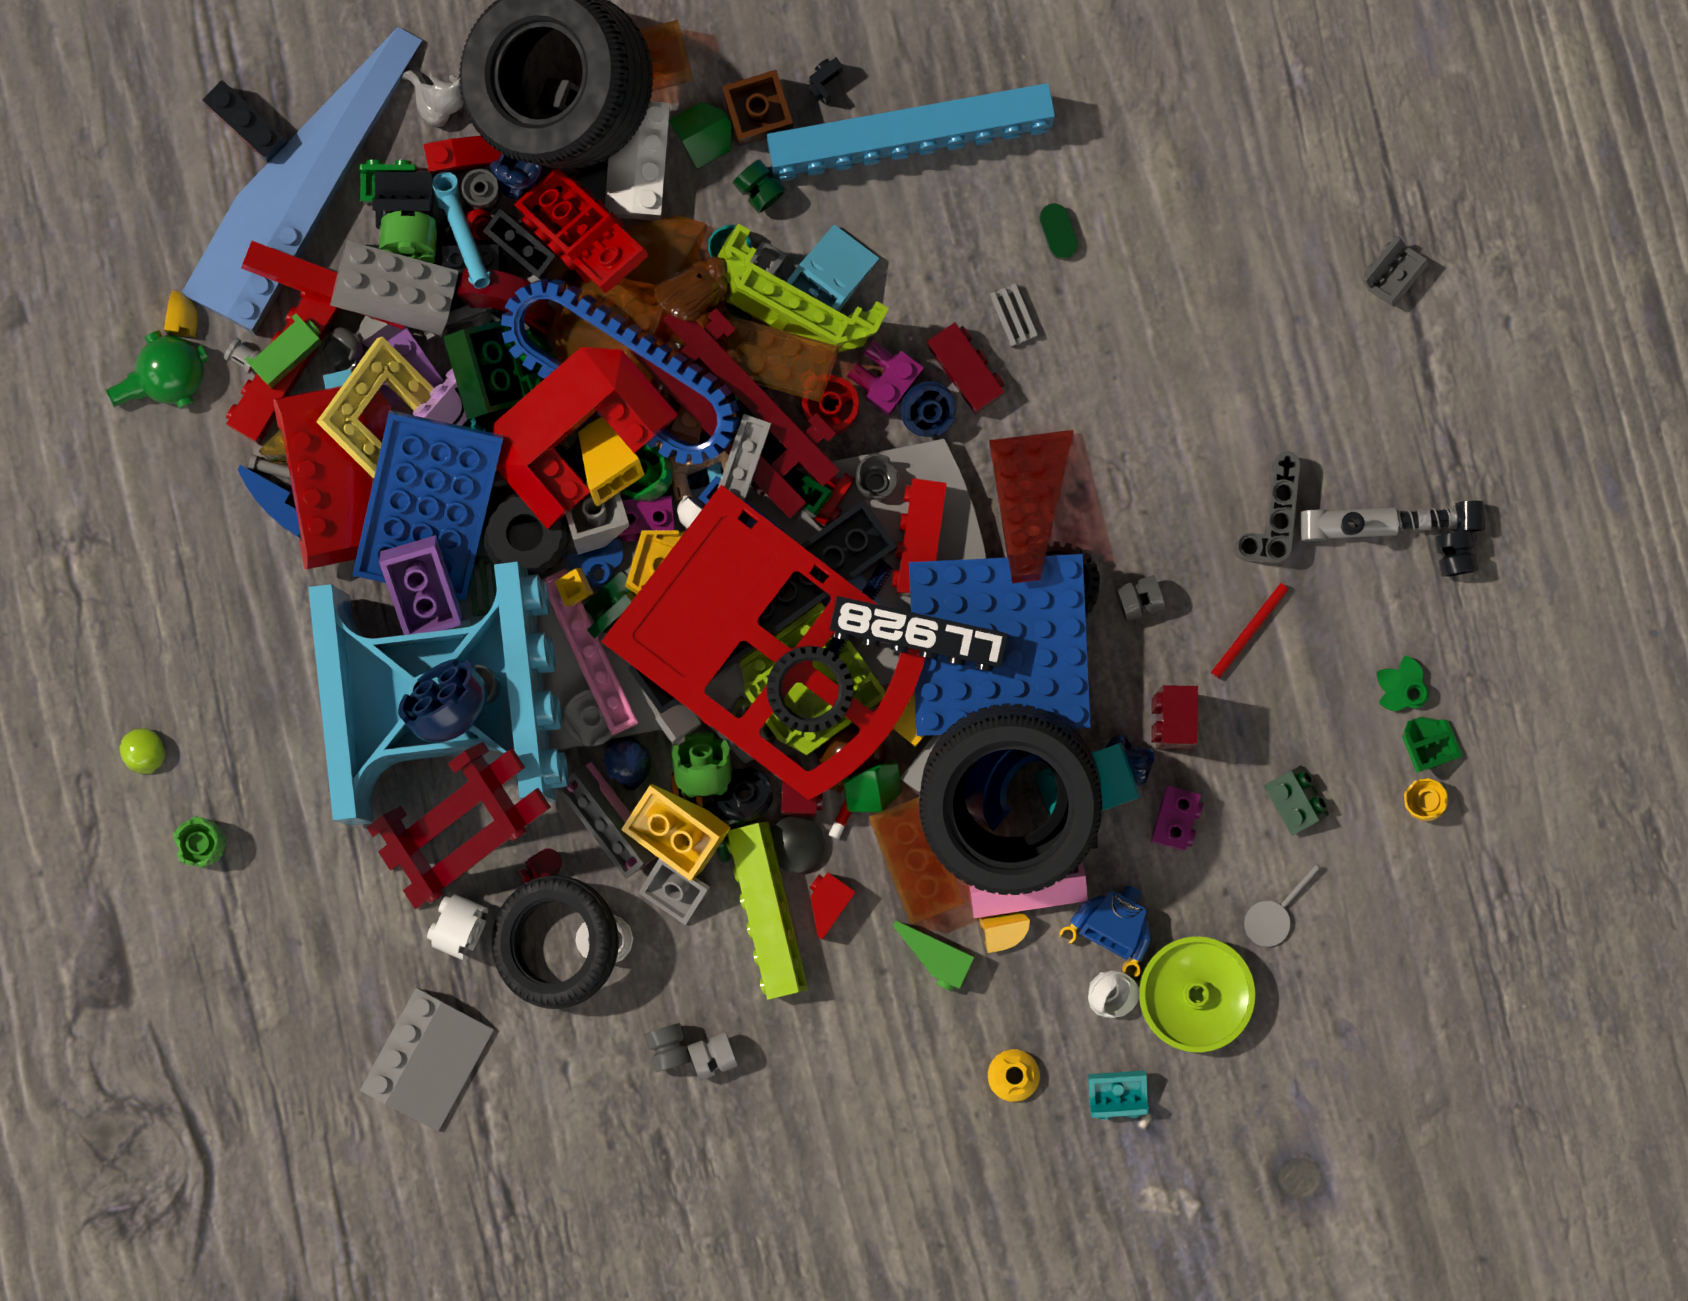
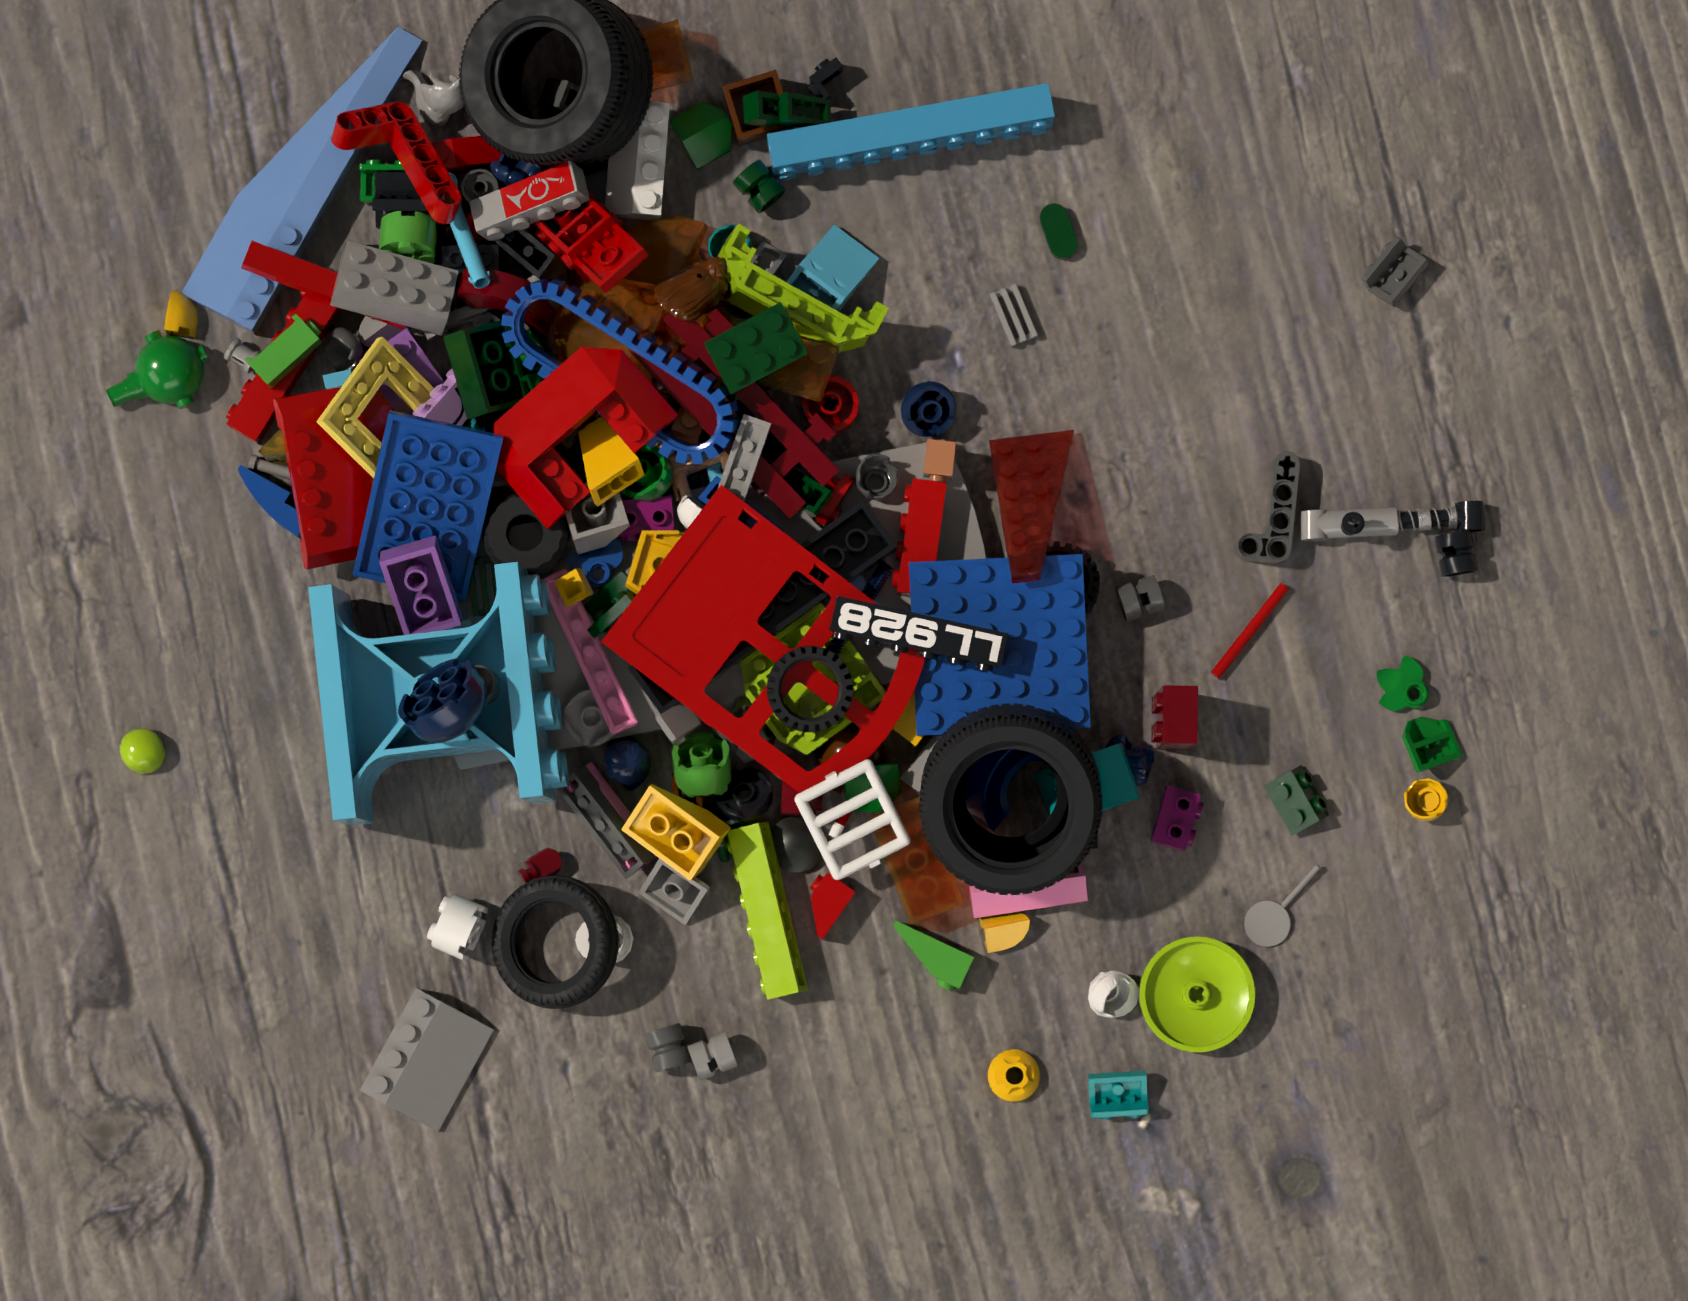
(199, 842): bright green hair -> none
(244, 121): black brick -> none
(400, 127): none -> red beam
(483, 786): dark red fence -> none
(529, 201): none -> light grey brick
(756, 348): none -> dark green brick
(785, 109): none -> dark green slope
(828, 847): none -> white bar
(898, 377): magenta brick -> none
(939, 460): none -> nougat brick
(966, 367): dark red brick -> none
(1115, 925): blue torso -> none

